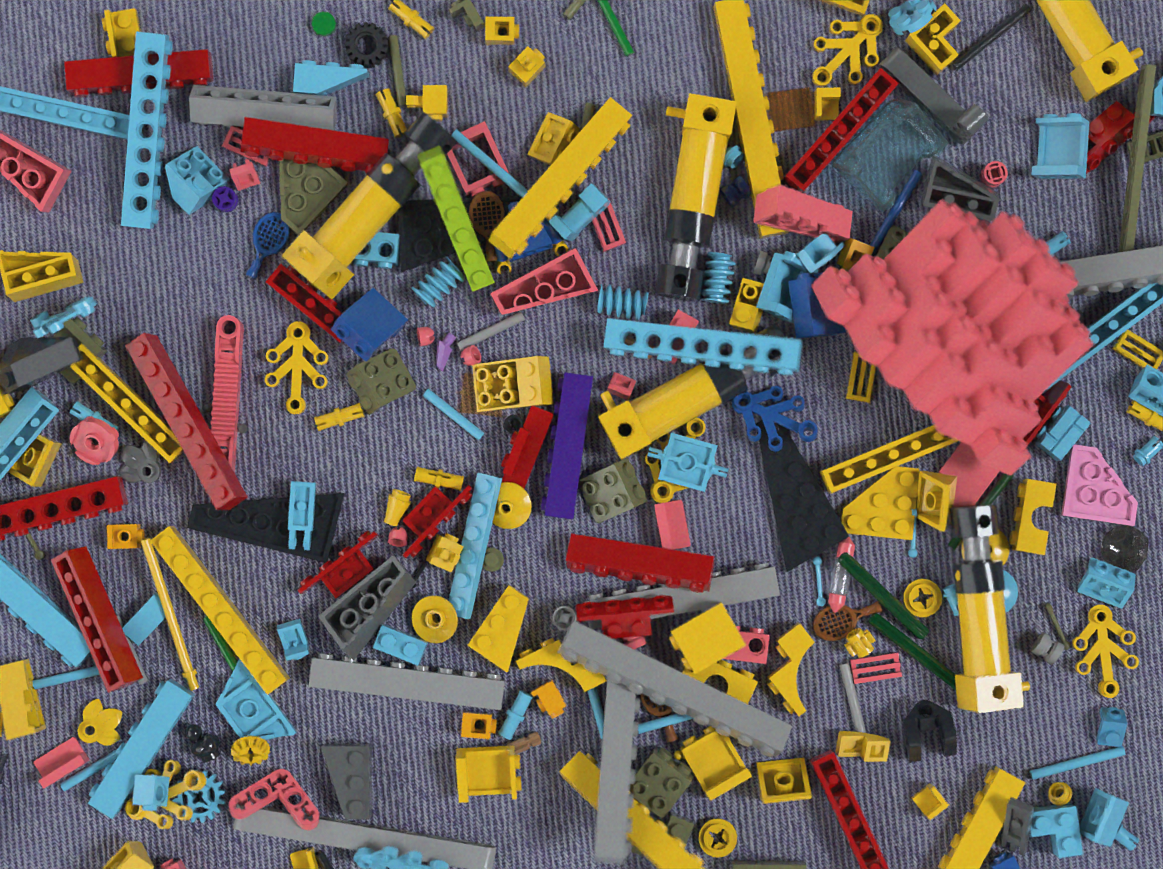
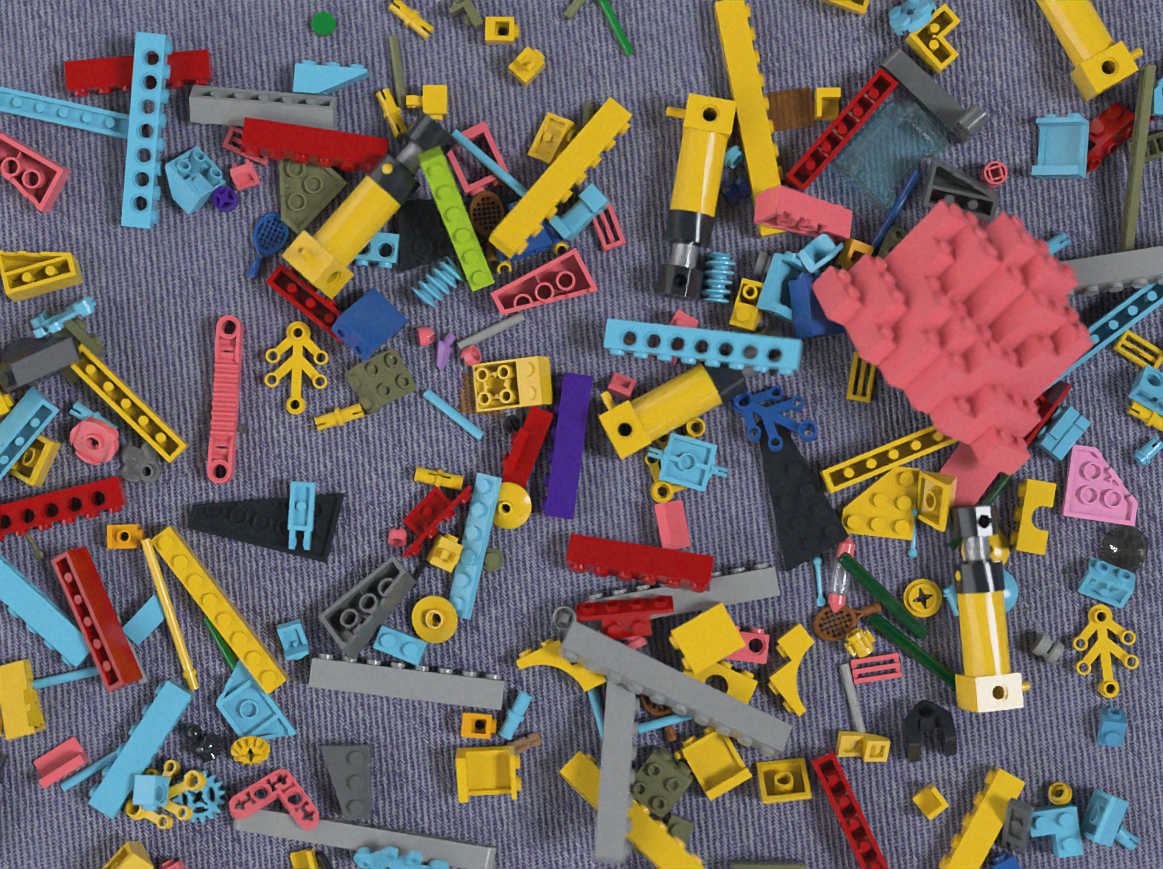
(102, 721): yellow plate -> none
(121, 31): yellow bracket -> none
(186, 421): red brick -> none
(345, 571): red bracket -> none
(367, 30): black tyre -> none
(396, 506): yellow cone -> none
(501, 628): yellow wedge -> none
(549, 699): light orange brick -> none
(612, 491): olive bracket -> none
(622, 302): medium azure piece -> none
(719, 849): yellow gear -> none
(850, 47): yellow plant -> none
(991, 37): black bar -> none
(1050, 610): olive hinge -> none
(1077, 762): medium azure bar -> none

